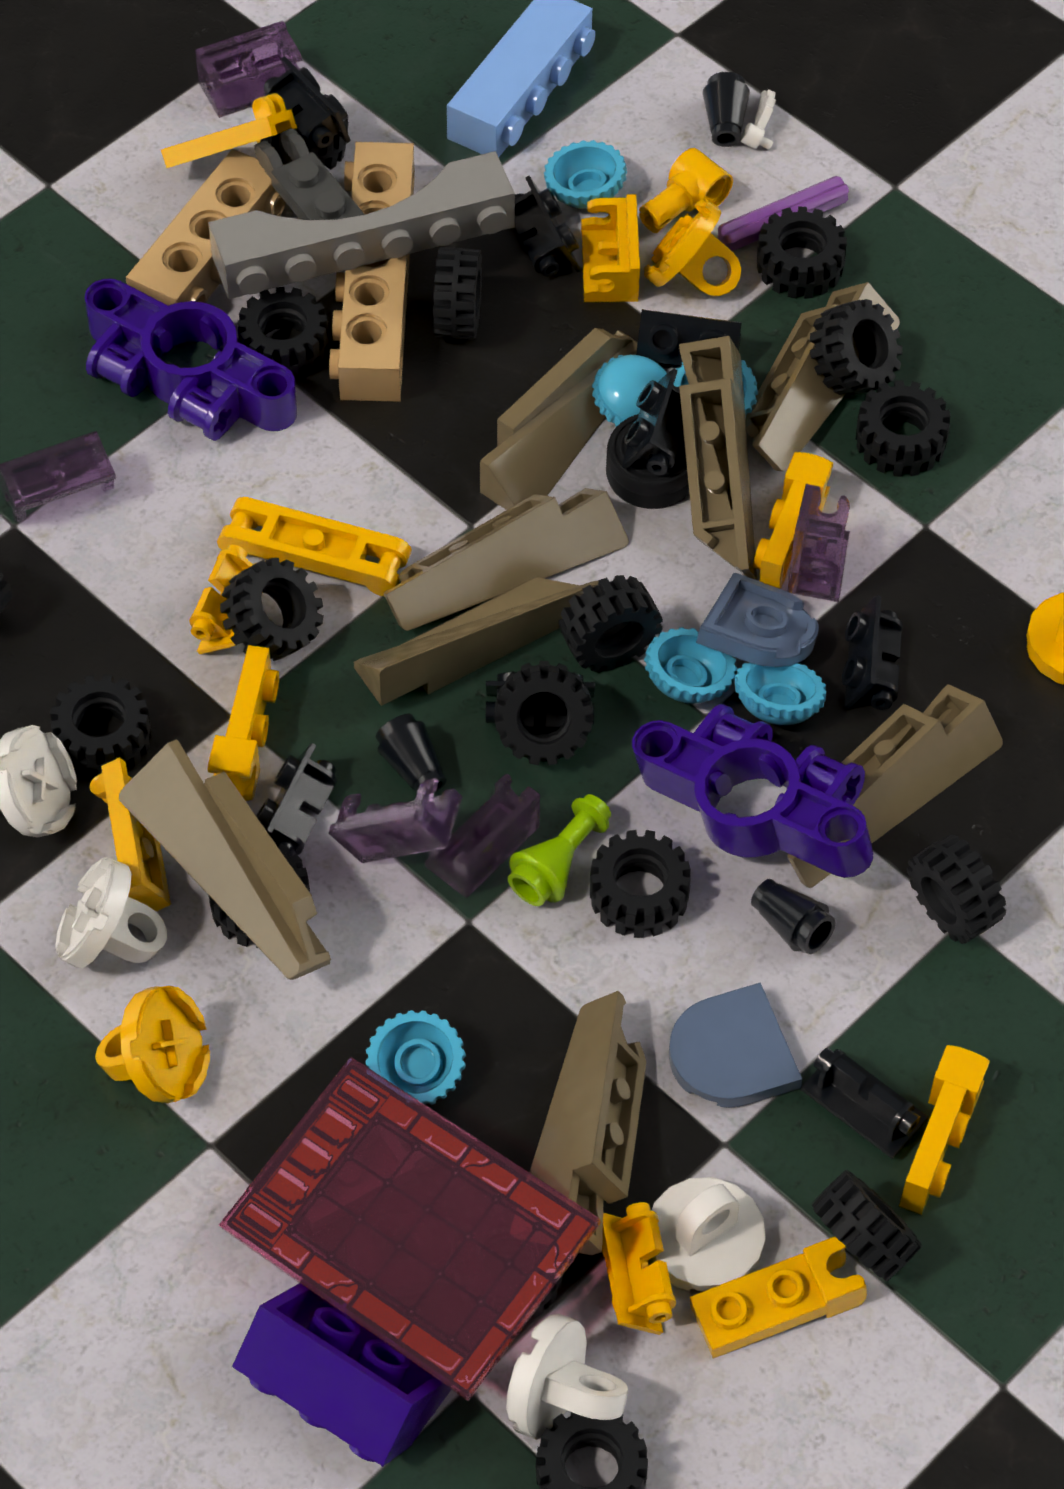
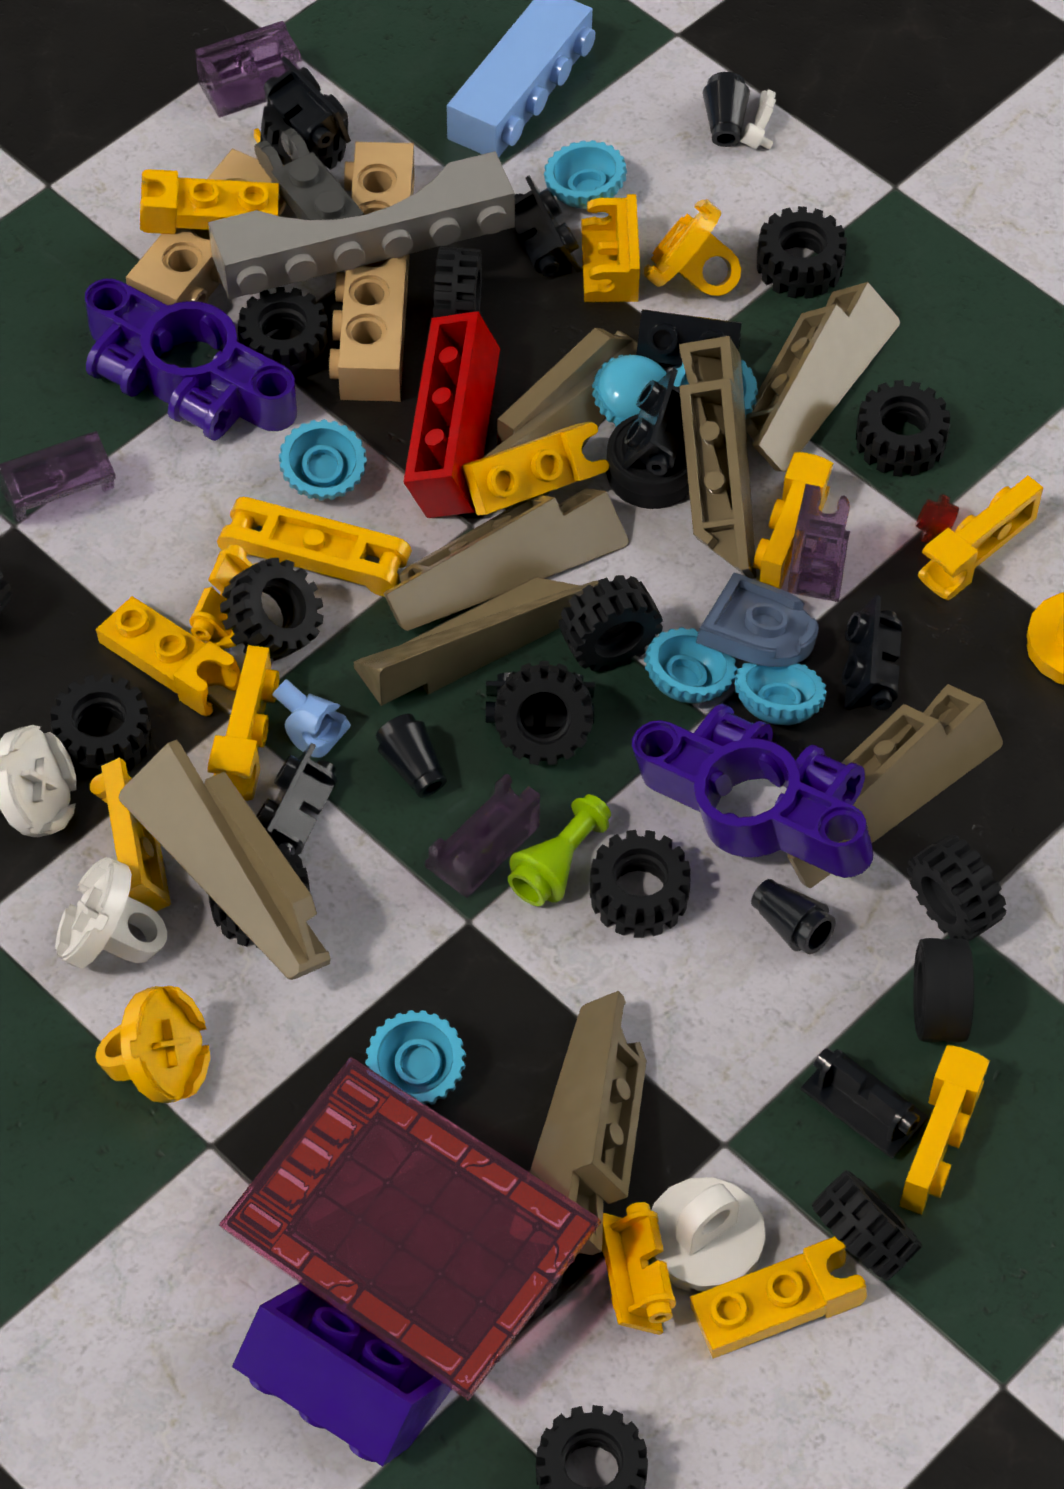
(169, 653): none -> yellow plate
(193, 202): none -> yellow plate
(270, 120): yellow hinge -> none
(311, 719): none -> light blue piece
(322, 460): none -> medium azure hat
(399, 827): clear purple hinge -> none
(451, 413): none -> red brick
(531, 469): none -> yellow plate
(558, 1381): white tile -> none
(690, 180): yellow pin -> none
(732, 1050): sand blue tile -> none
(747, 227): medium lavender axle -> none
(836, 351): black tyre -> none
(936, 517): none -> clear red plate
(943, 990): none -> black tyre
(978, 537): none -> yellow plate

